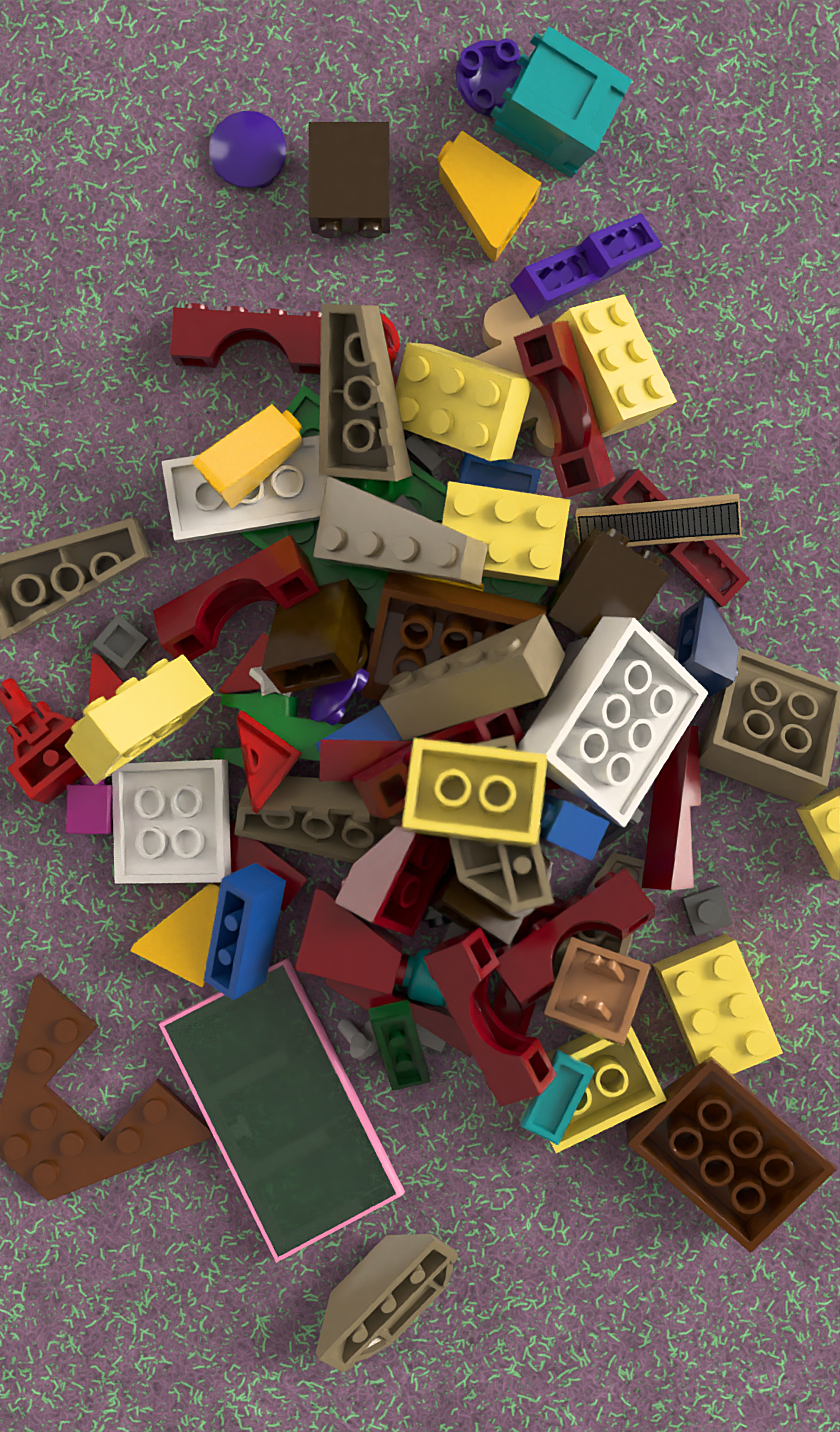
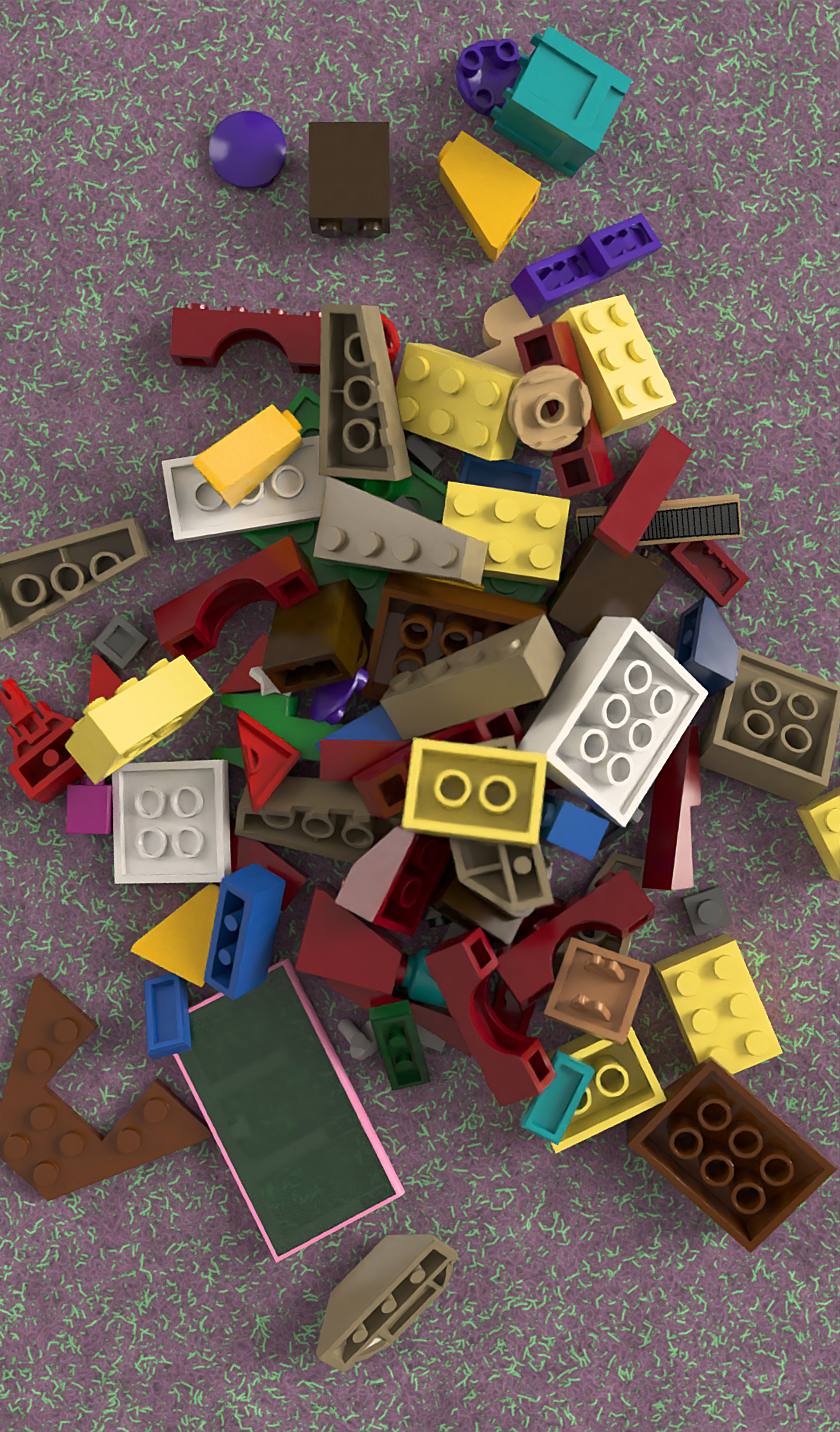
(167, 1016): none -> blue tile
(536, 389): none -> tan tile
(642, 492): none -> dark red slope

